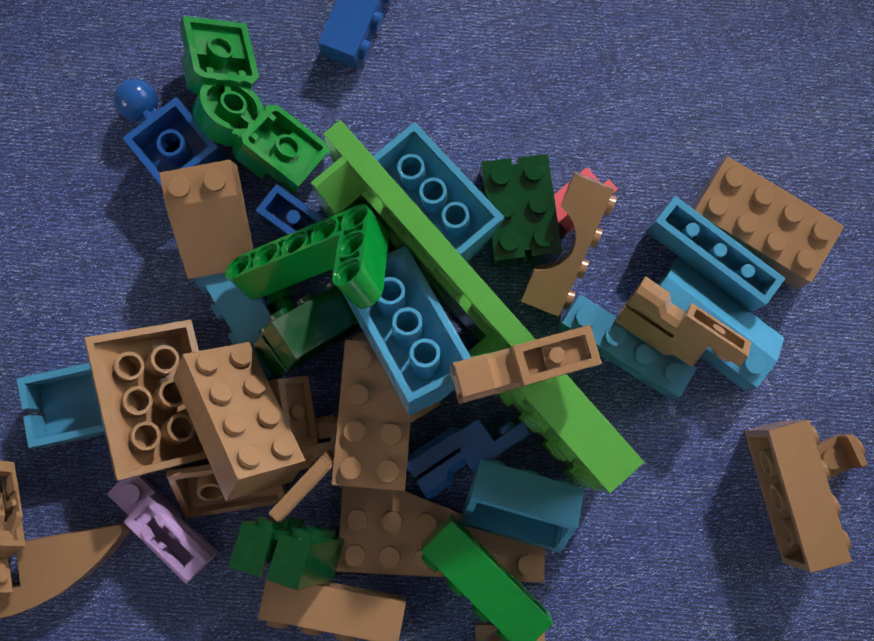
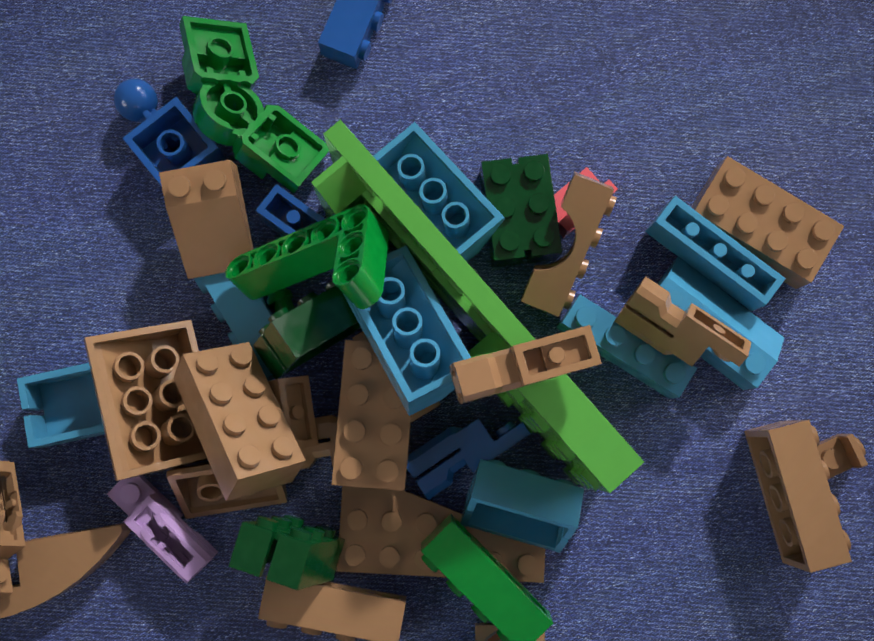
(303, 486): medium nougat tile -> none

